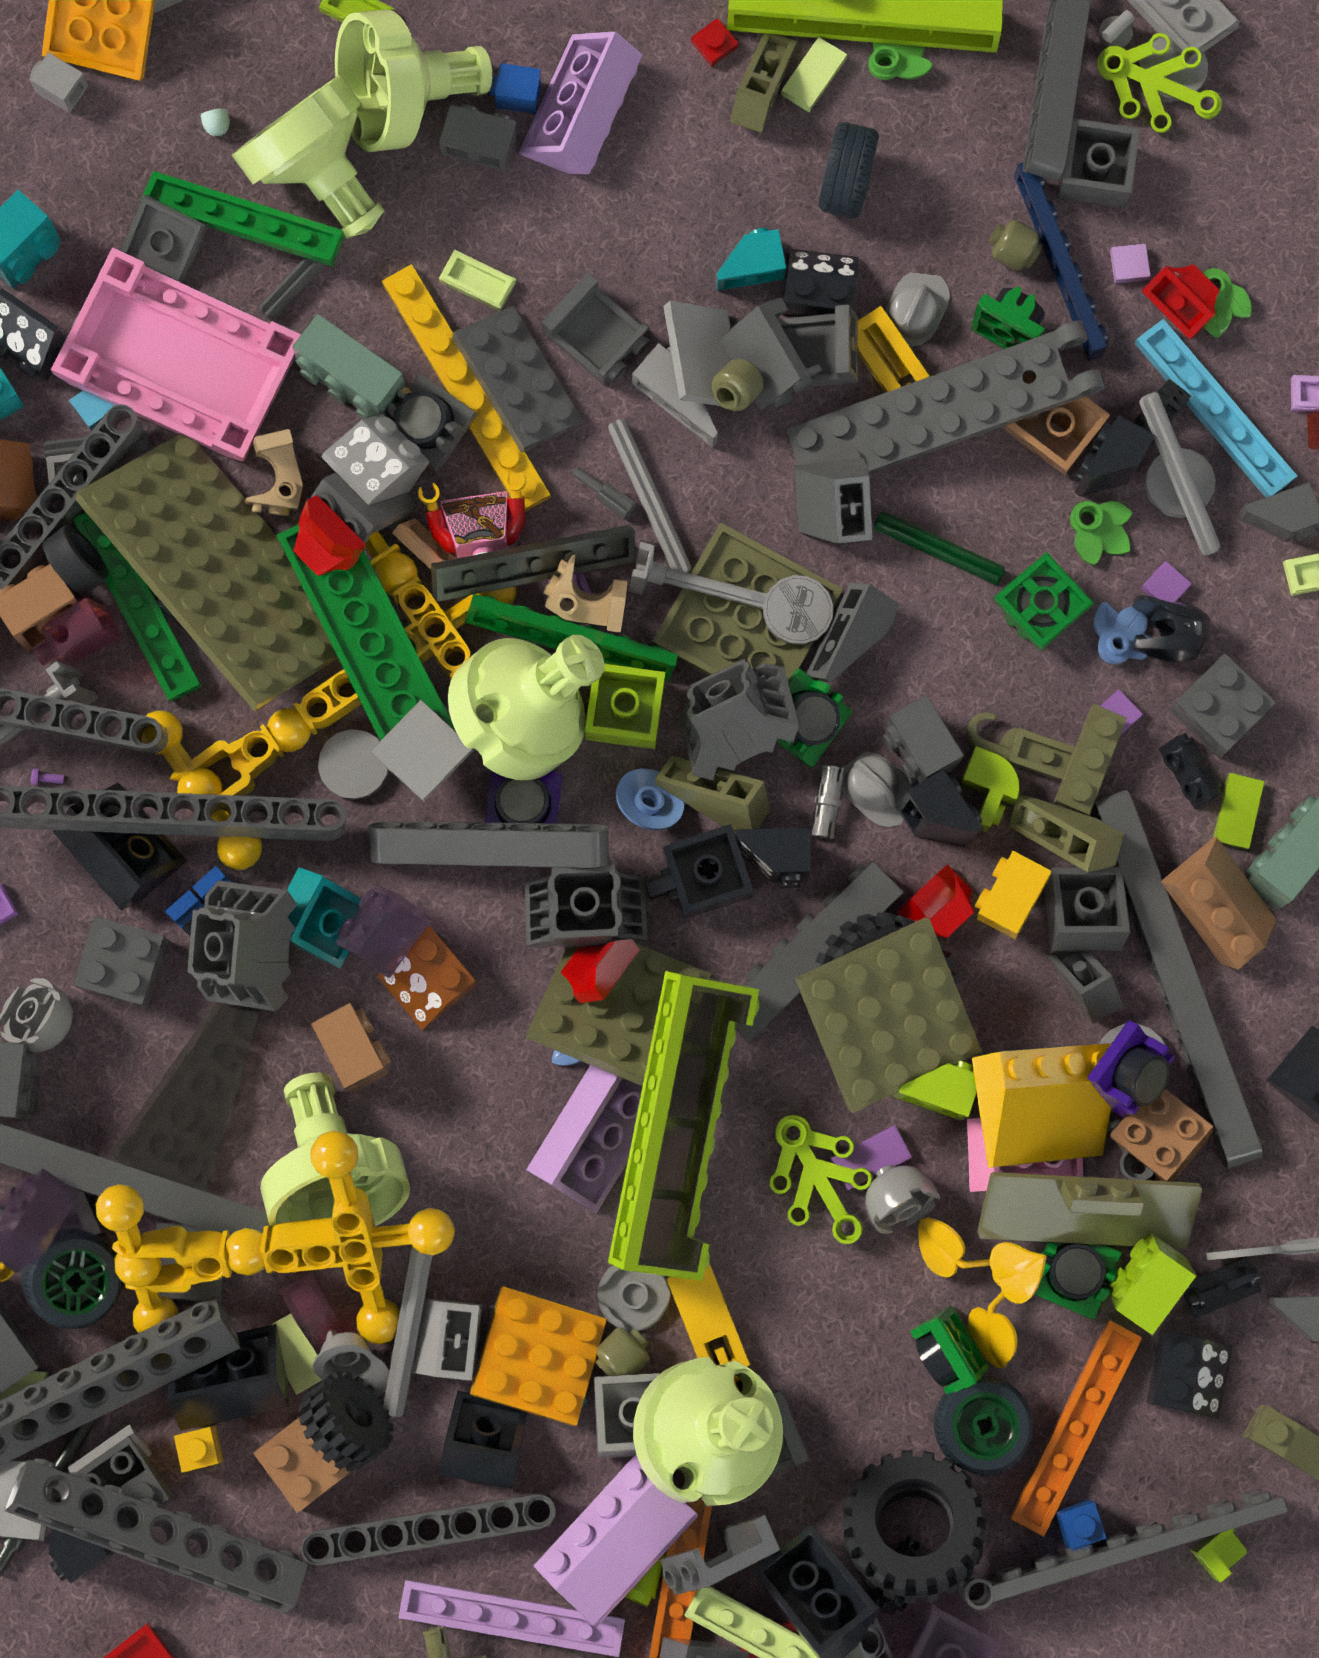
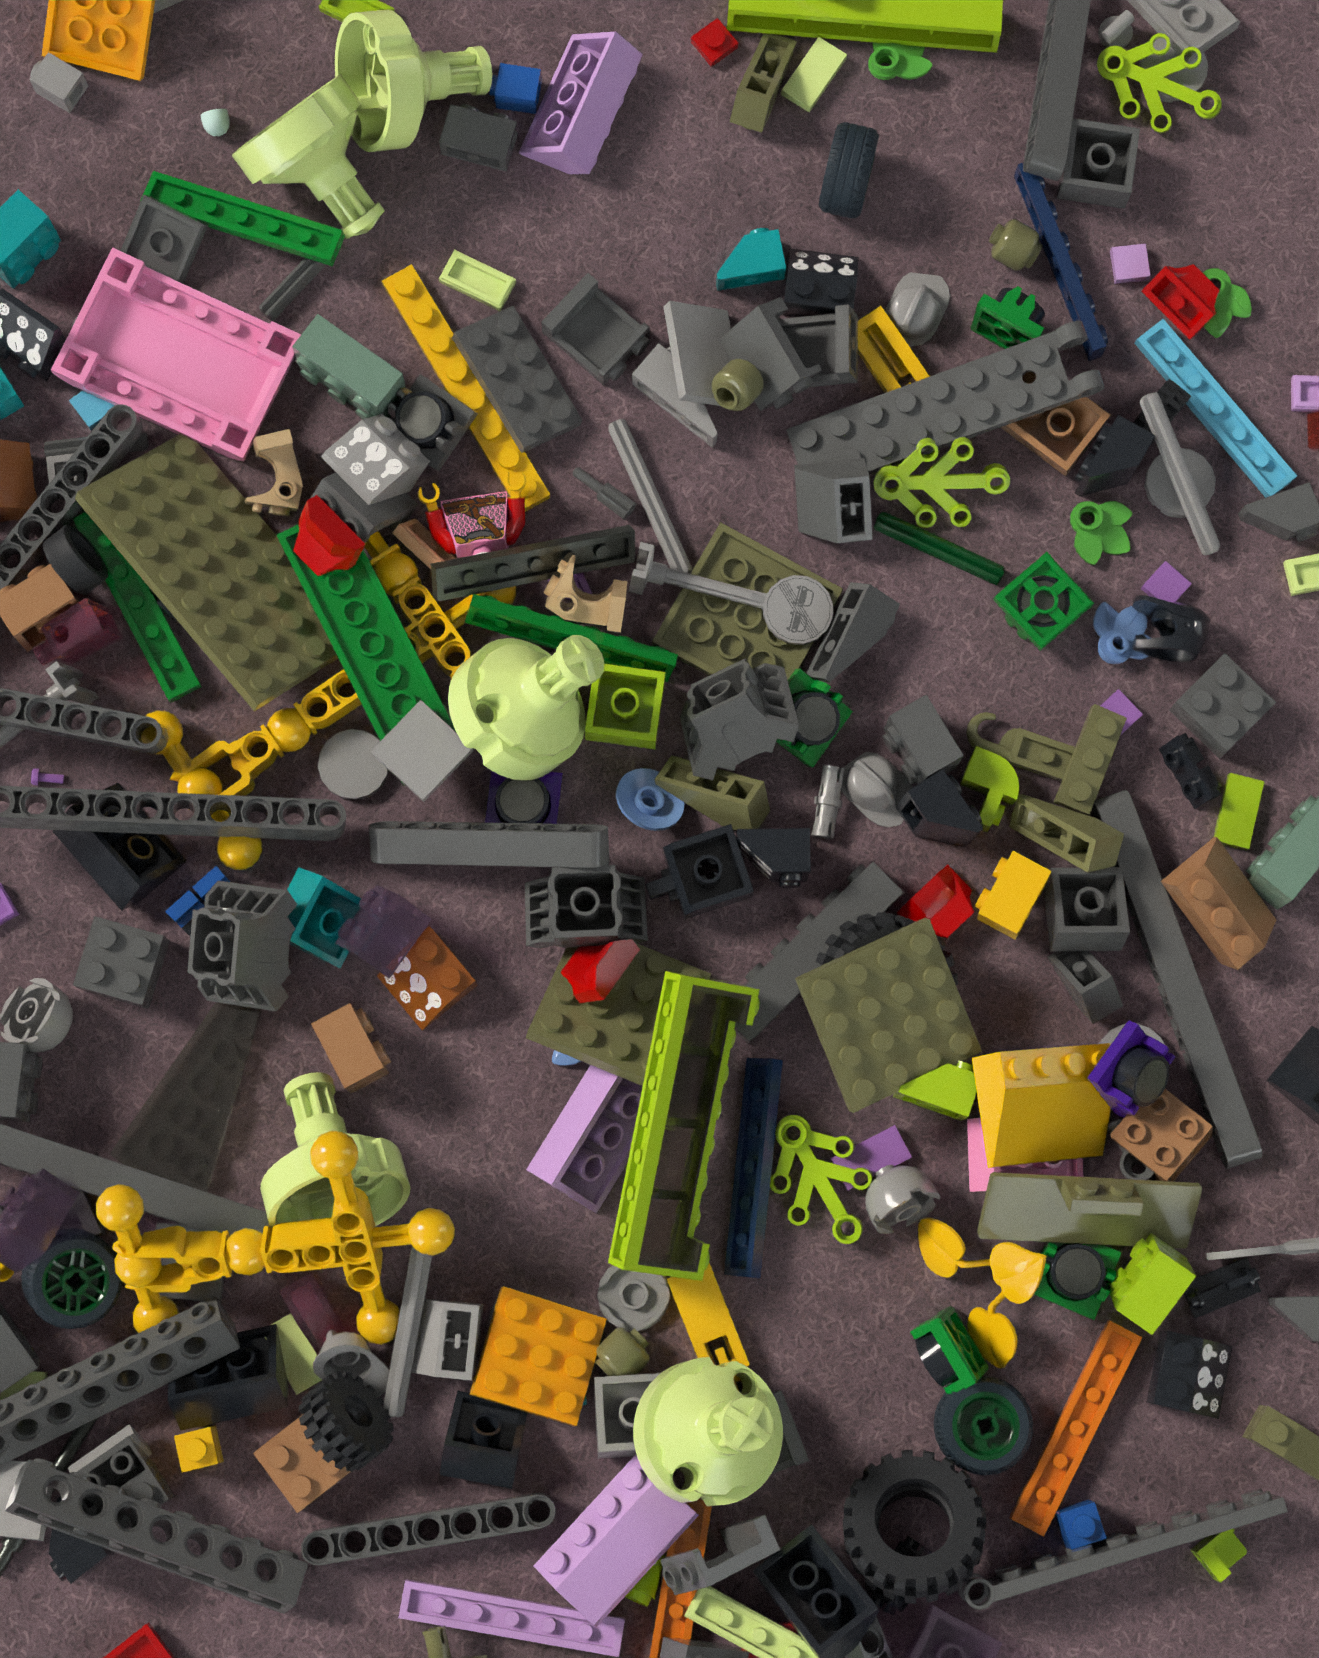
(753, 1167): none -> dark blue plate
(936, 480): none -> lime plant

